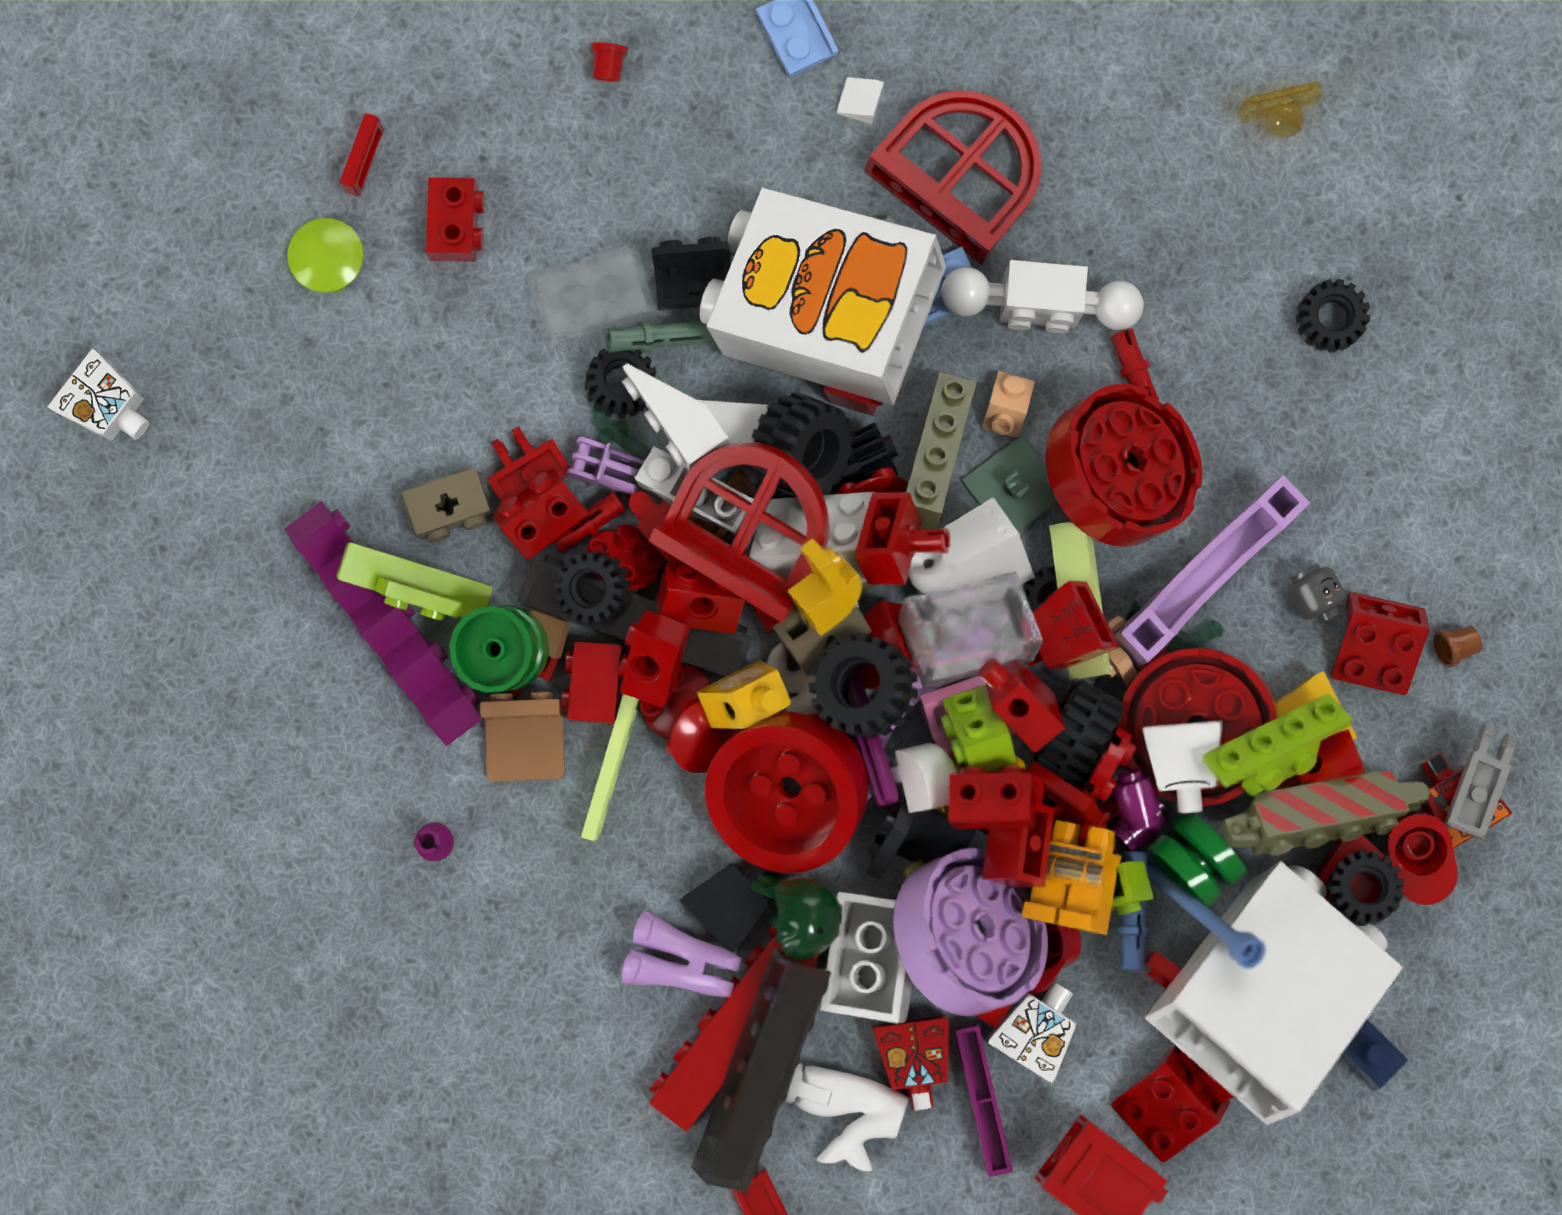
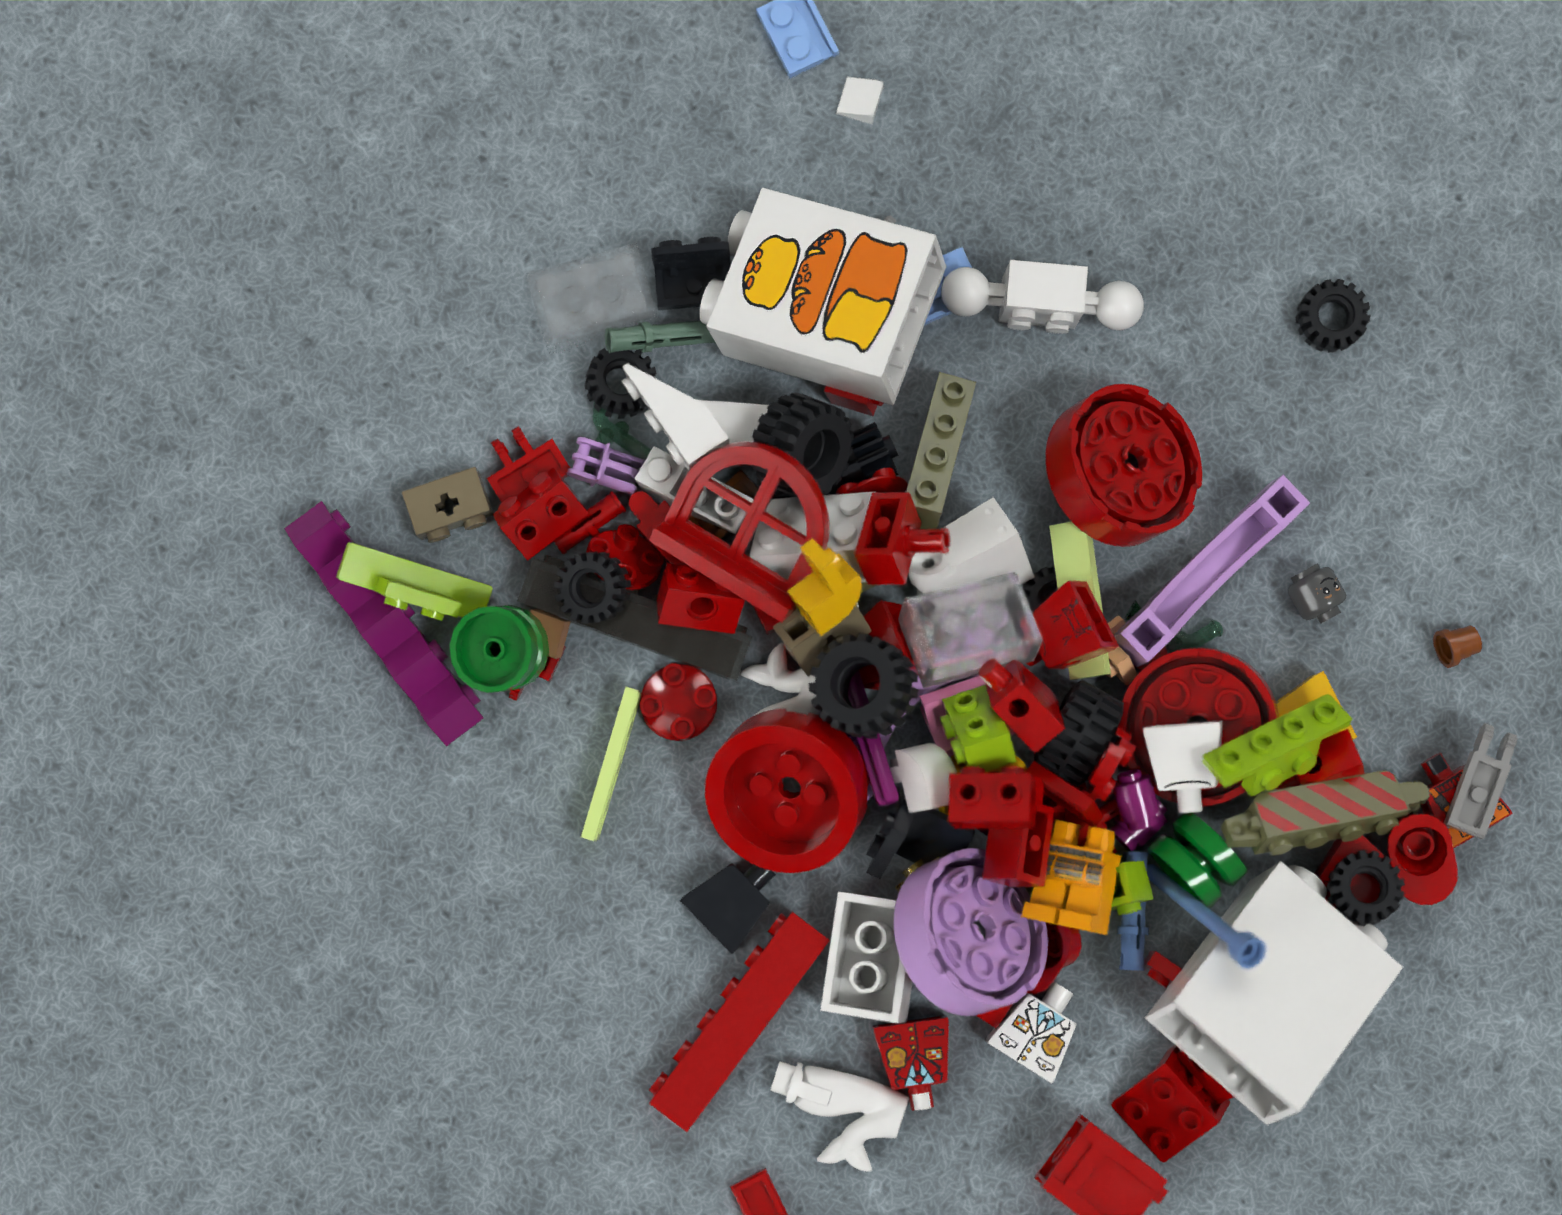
(100, 400): white torso -> none
(325, 255): lime dish -> none
(362, 155): red tile -> none
(434, 842): magenta pin -> none
(454, 219): red brick -> none
(524, 737): medium nougat bracket -> none
(593, 684): red brick -> none
(607, 61): red piece -> none
(649, 970): lavender piece -> none
(653, 658): red brick -> none
(693, 740): red dish -> none
(752, 693): yellow torso -> none
(760, 1071): clear smoke brick -> none
(802, 910): dark green piece -> none
(934, 199): red window -> none
(983, 1100): magenta piece -> none
(1008, 404): light nougat bracket -> none
(1016, 481): sand green piece -> none
(1132, 361): red pin -> none
(1282, 108): clear yellow tile -> none
(1373, 1056): dark blue torso -> none
(1380, 643): red bracket -> none

